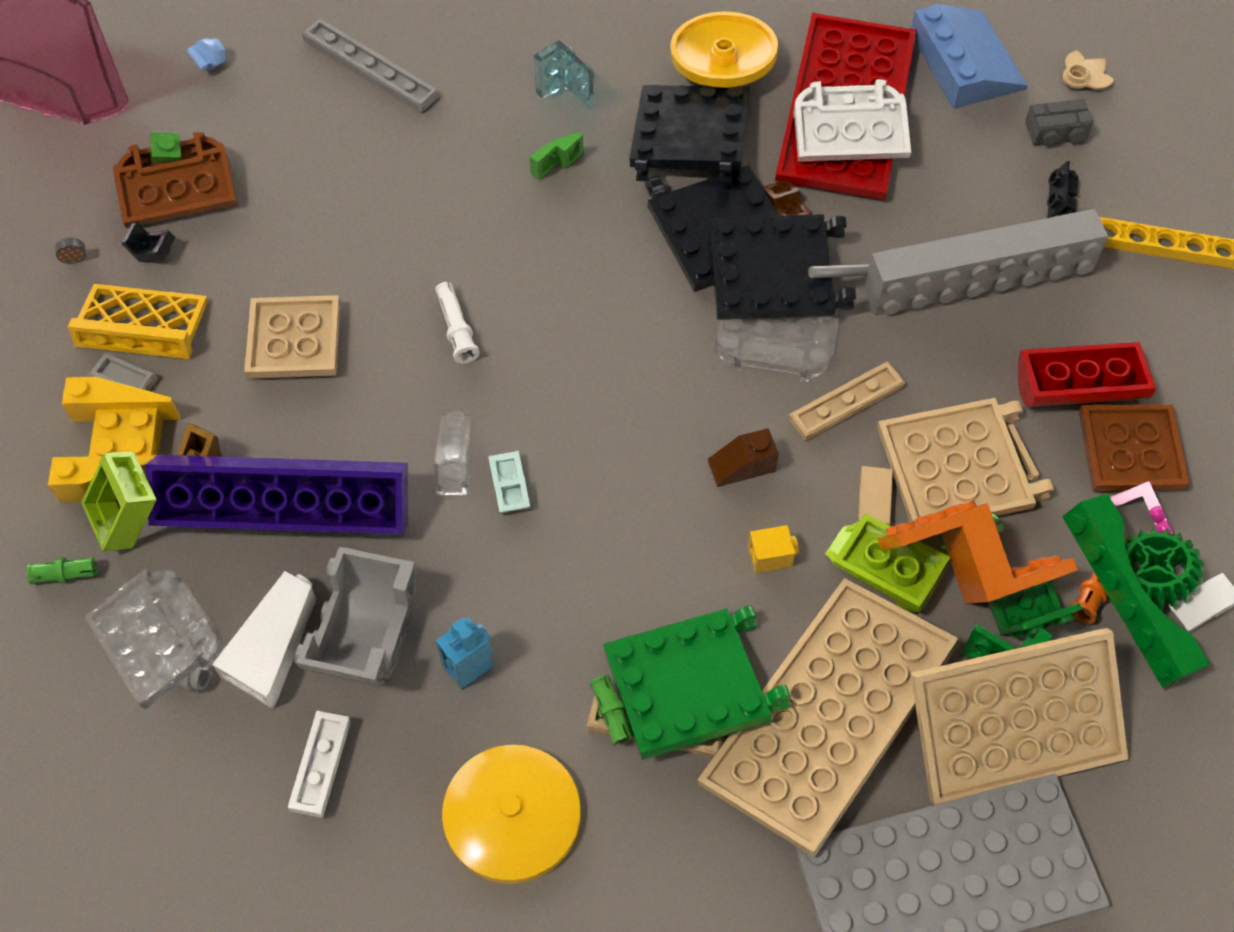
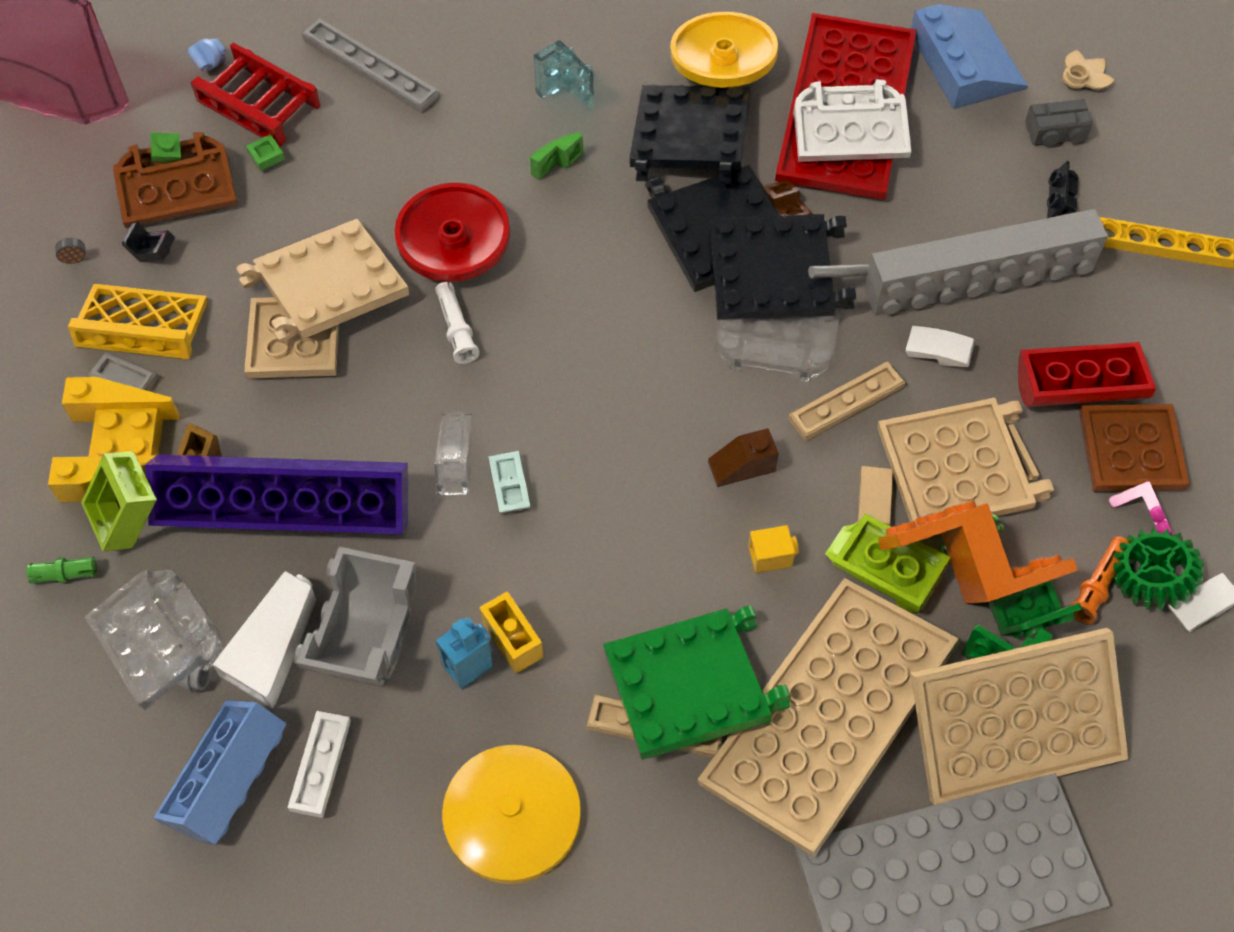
(221, 771): none -> medium blue slope
(252, 116): none -> red fence
(265, 152): none -> bright green plate
(325, 280): none -> tan plate
(452, 232): none -> red dish
(511, 632): none -> yellow brick
(611, 710): bright green pin -> none
(939, 344): none -> white slope
(1165, 645): green arch -> none

